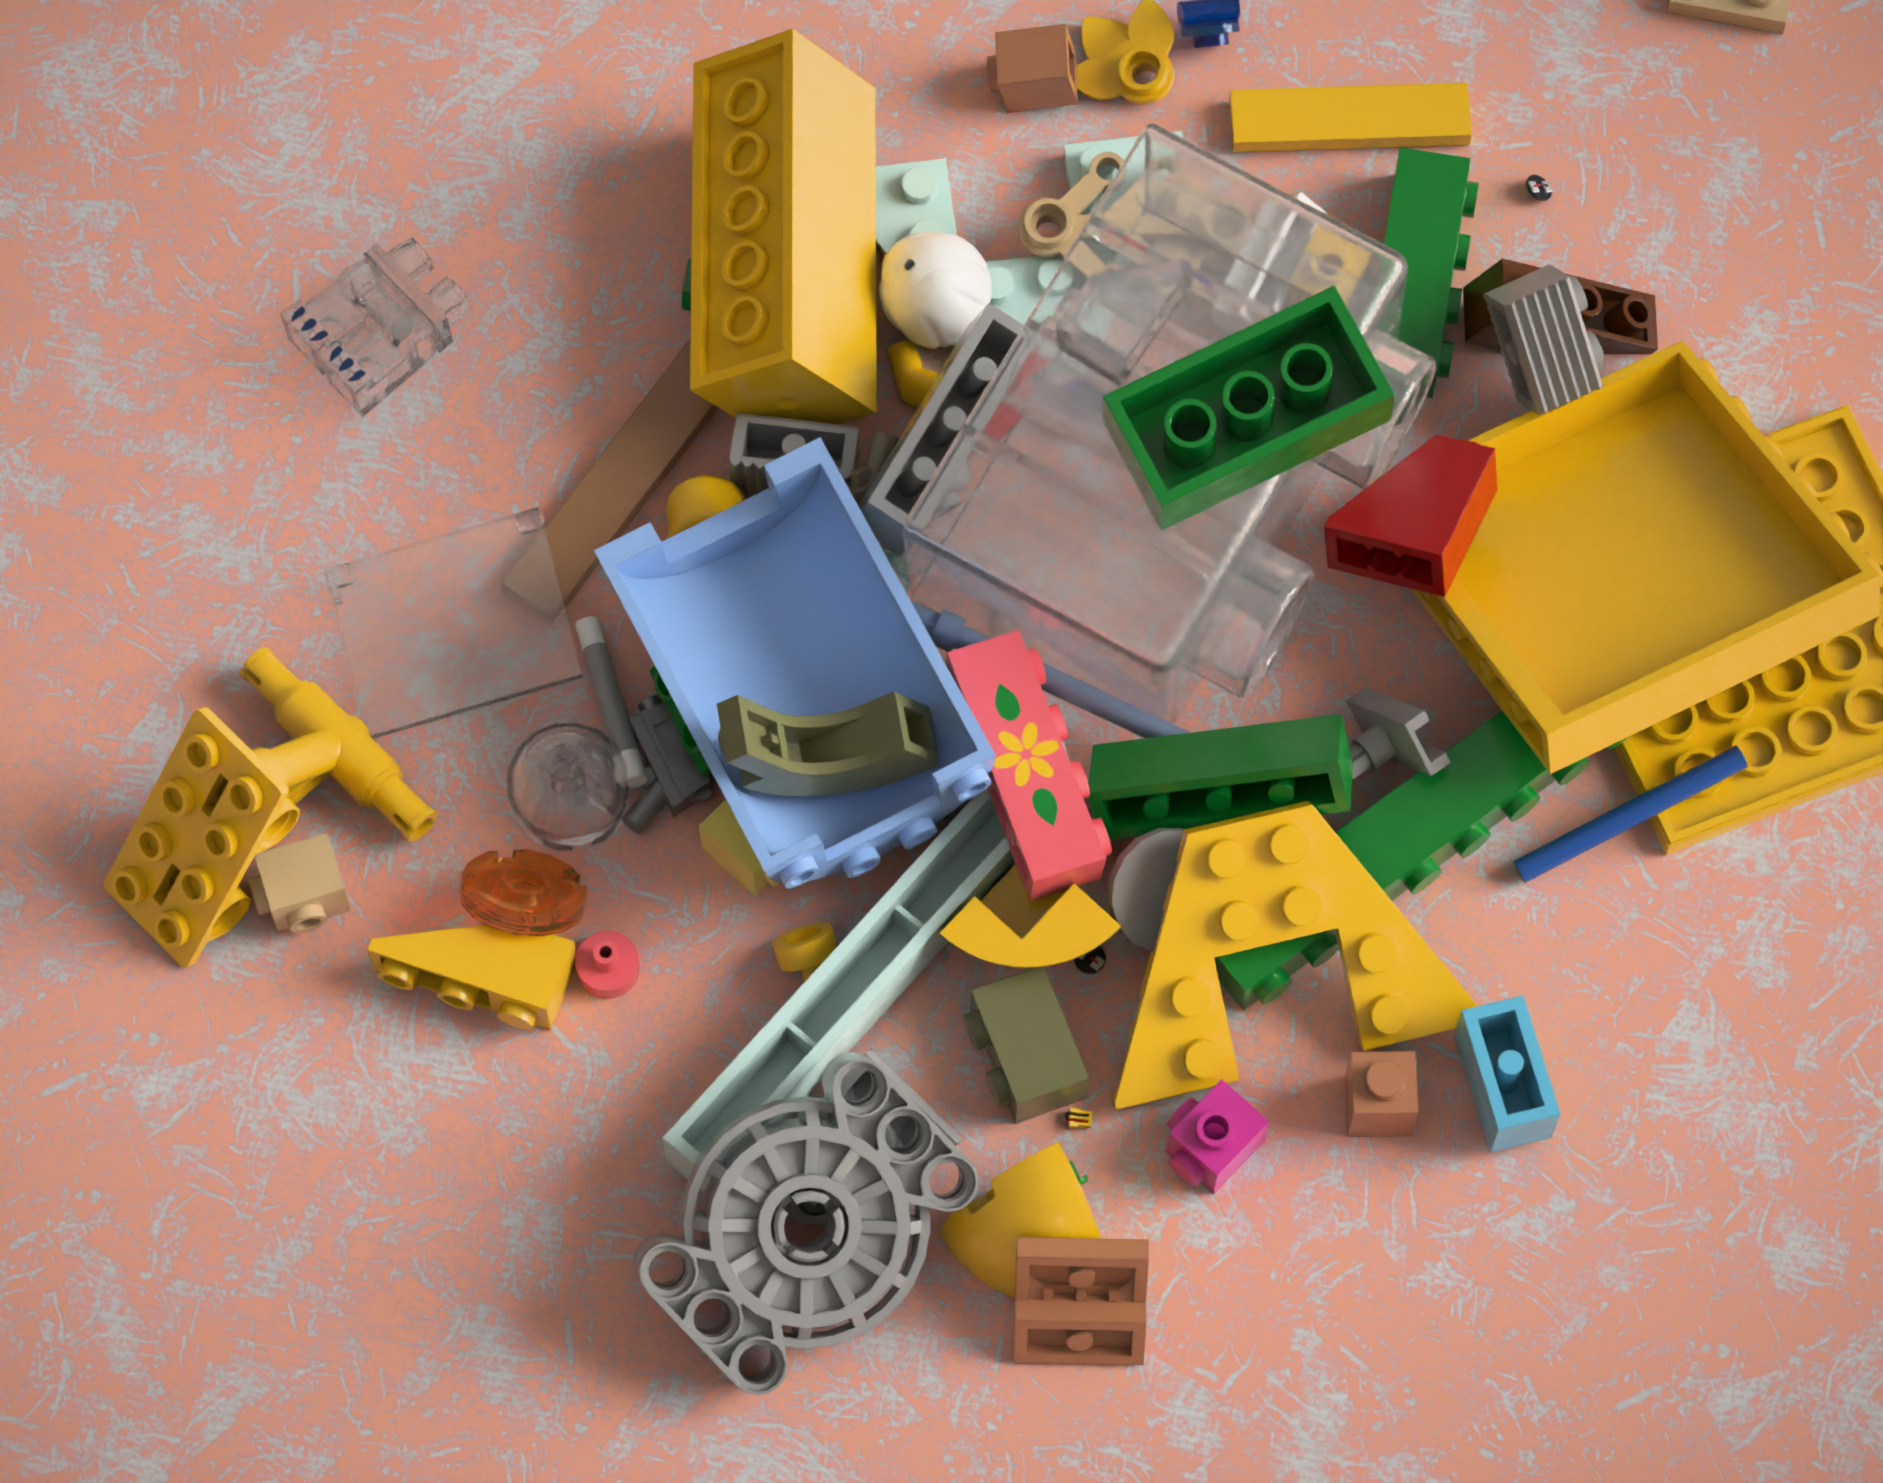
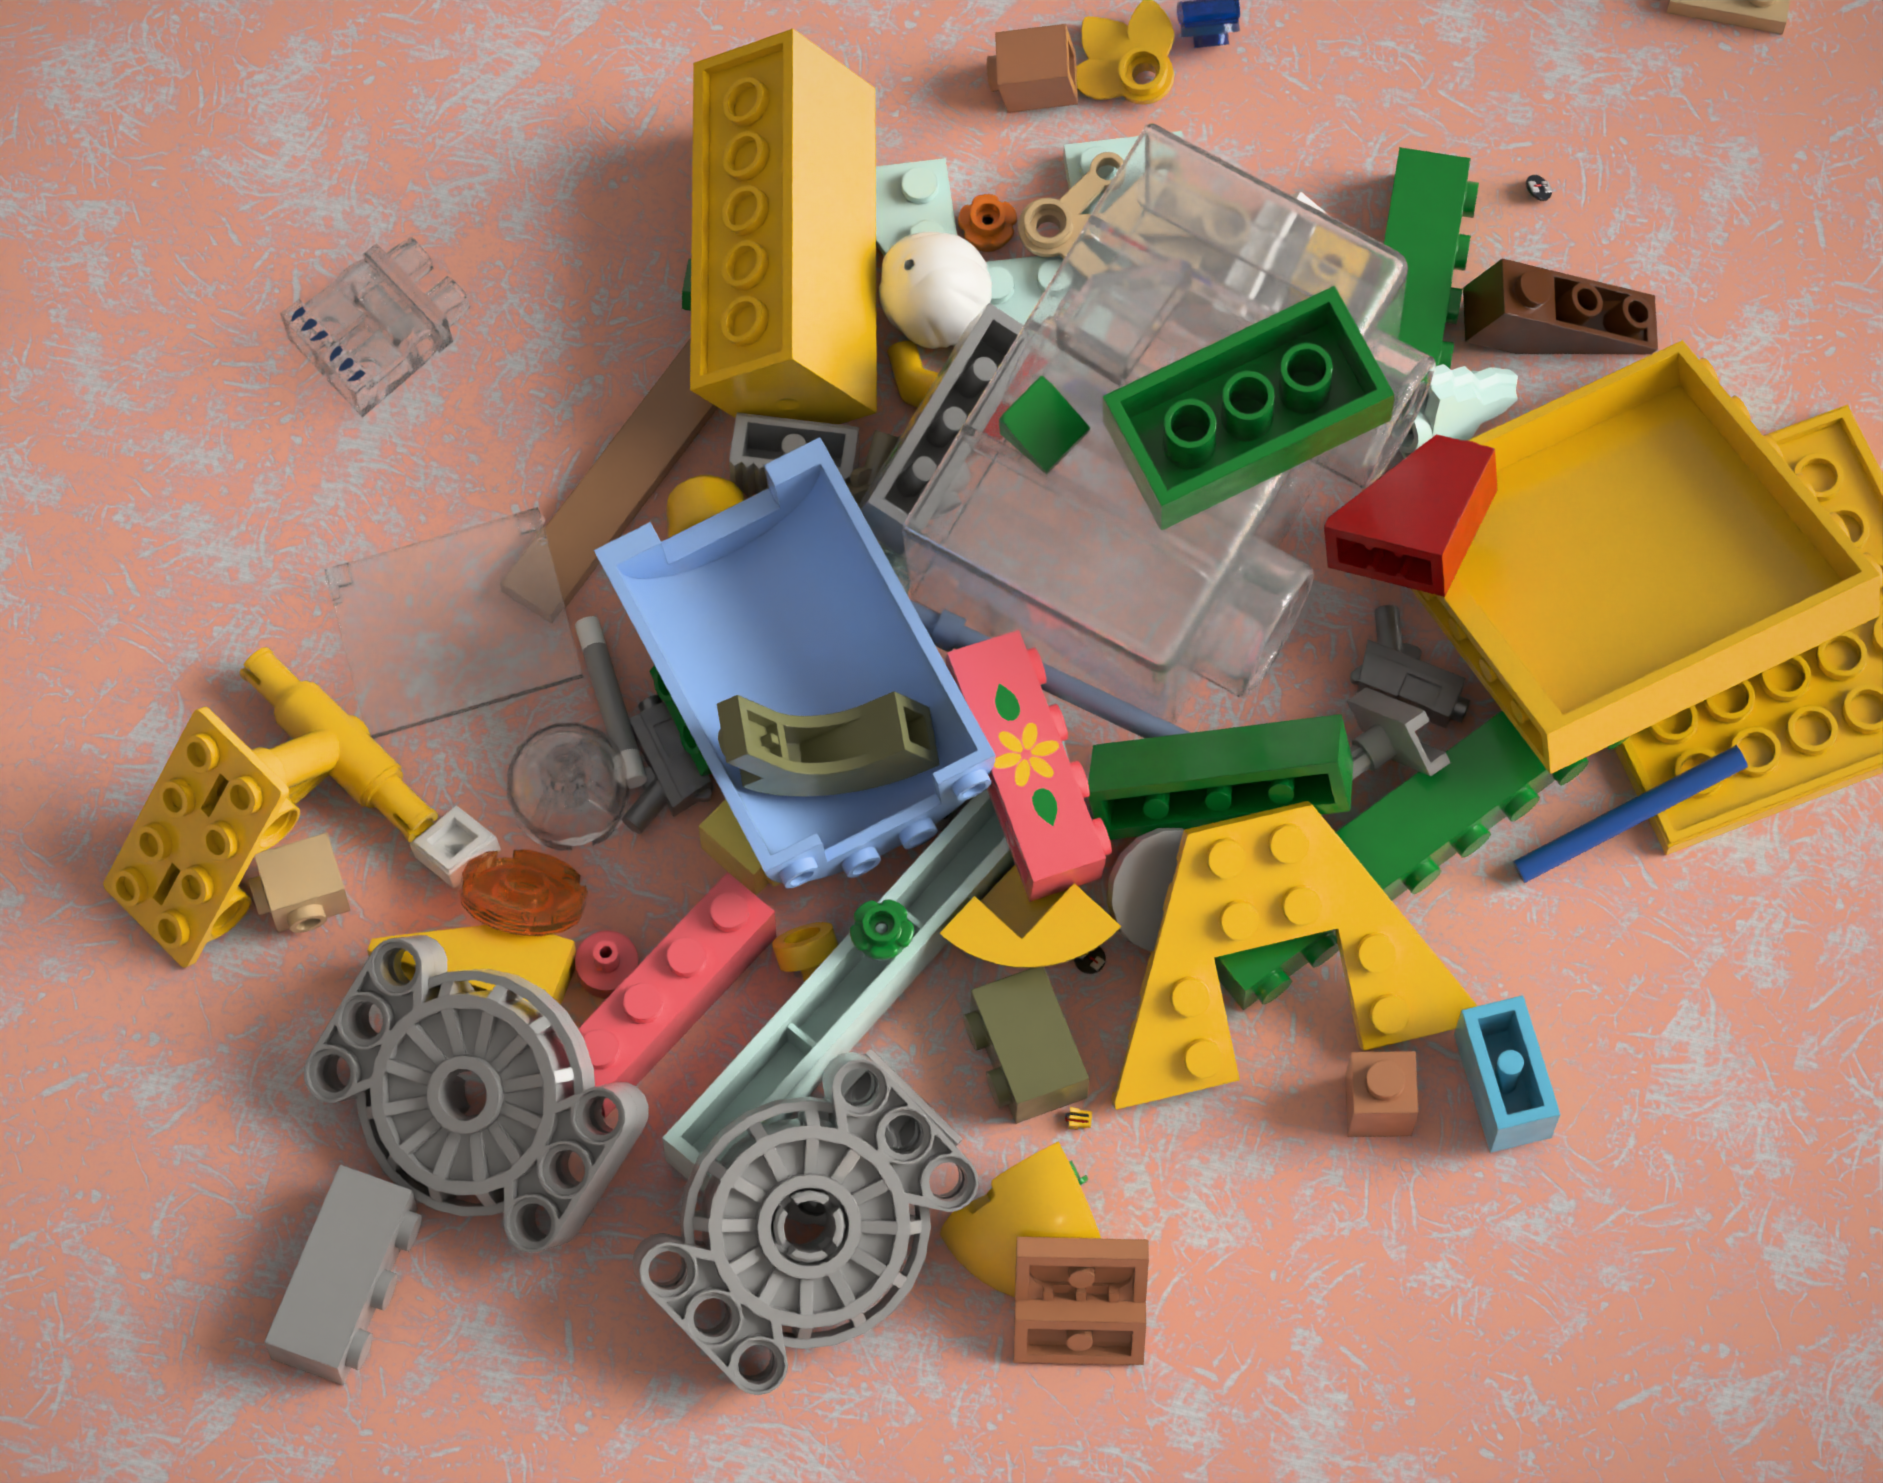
(344, 1276): none -> light grey brick
(452, 844): none -> white tile
(534, 1078): none -> light grey piece
(677, 983): none -> coral brick
(881, 945): none -> green plate
(983, 236): none -> orange plate
(1043, 425): none -> green slope
(1214, 1137): dark pink brick -> none
(1350, 117): yellow tile -> none
(1399, 673): none -> flat silver piece
(1460, 403): none -> light aqua rock
(1545, 338): light grey brick -> none

